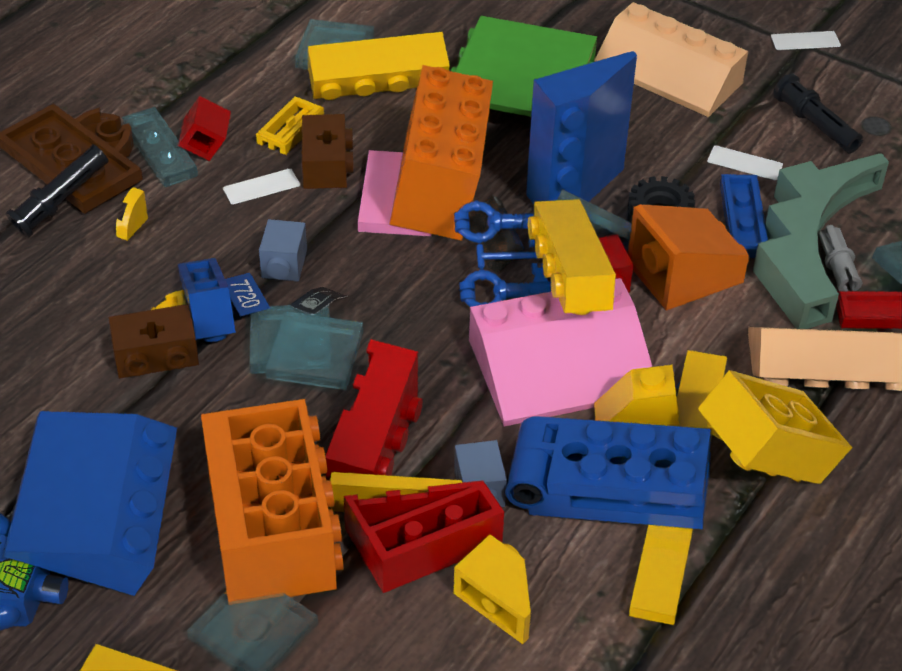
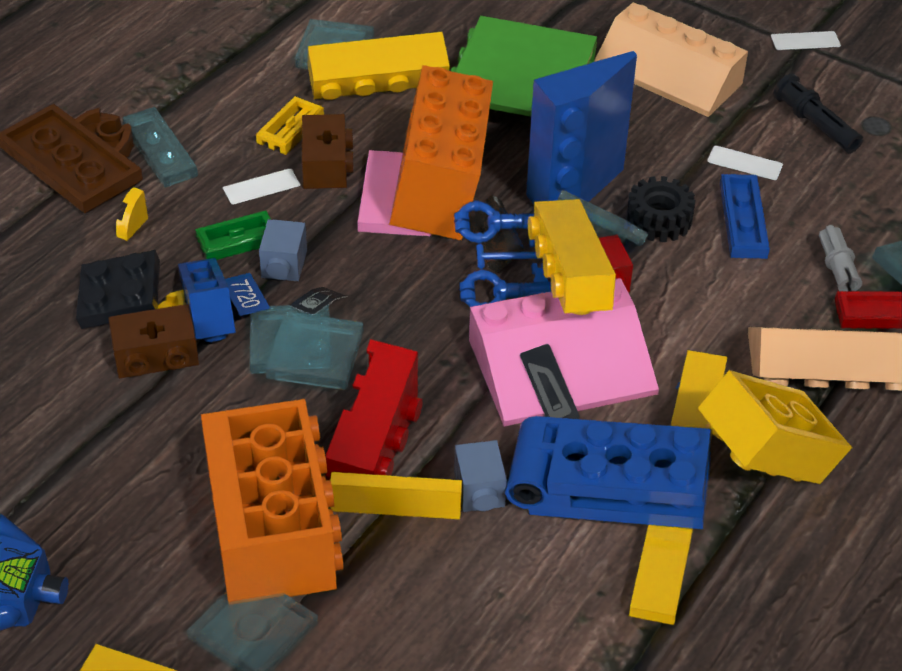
(45, 201): black pin -> none
(93, 497): blue slope -> none
(117, 287): none -> black plate
(204, 128): red brick -> none
(232, 236): none -> green tile
(421, 531): red wedge -> none
(496, 586): yellow slope -> none
(549, 383): none -> black sticker
(641, 398): yellow slope -> none
(684, 253): orange slope -> none
(790, 258): sand green arch -> none

